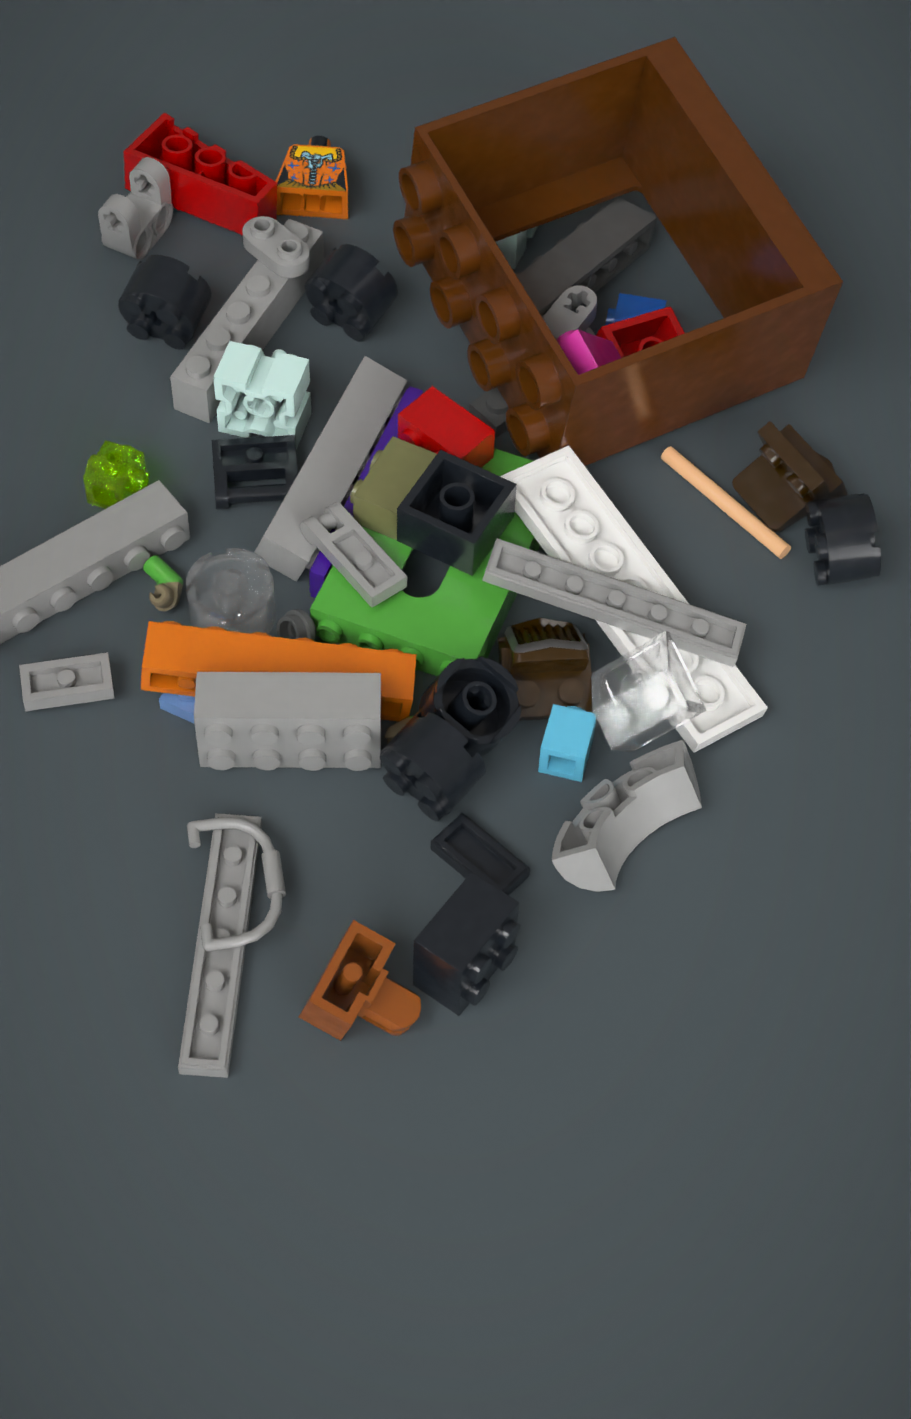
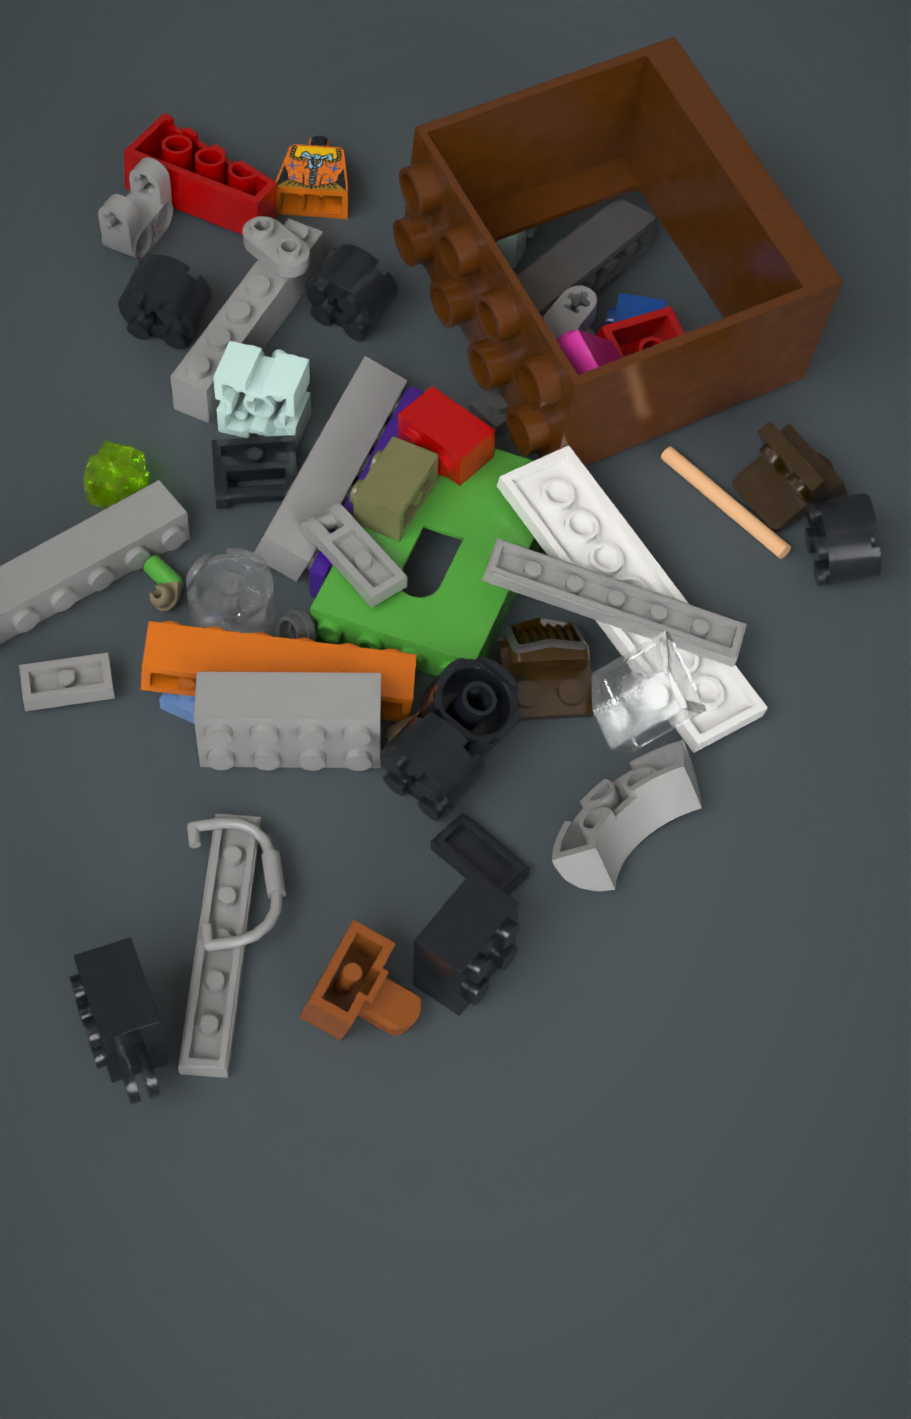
(119, 1015): none -> black brick
(456, 512): black brick -> none
(567, 742): medium azure brick -> none

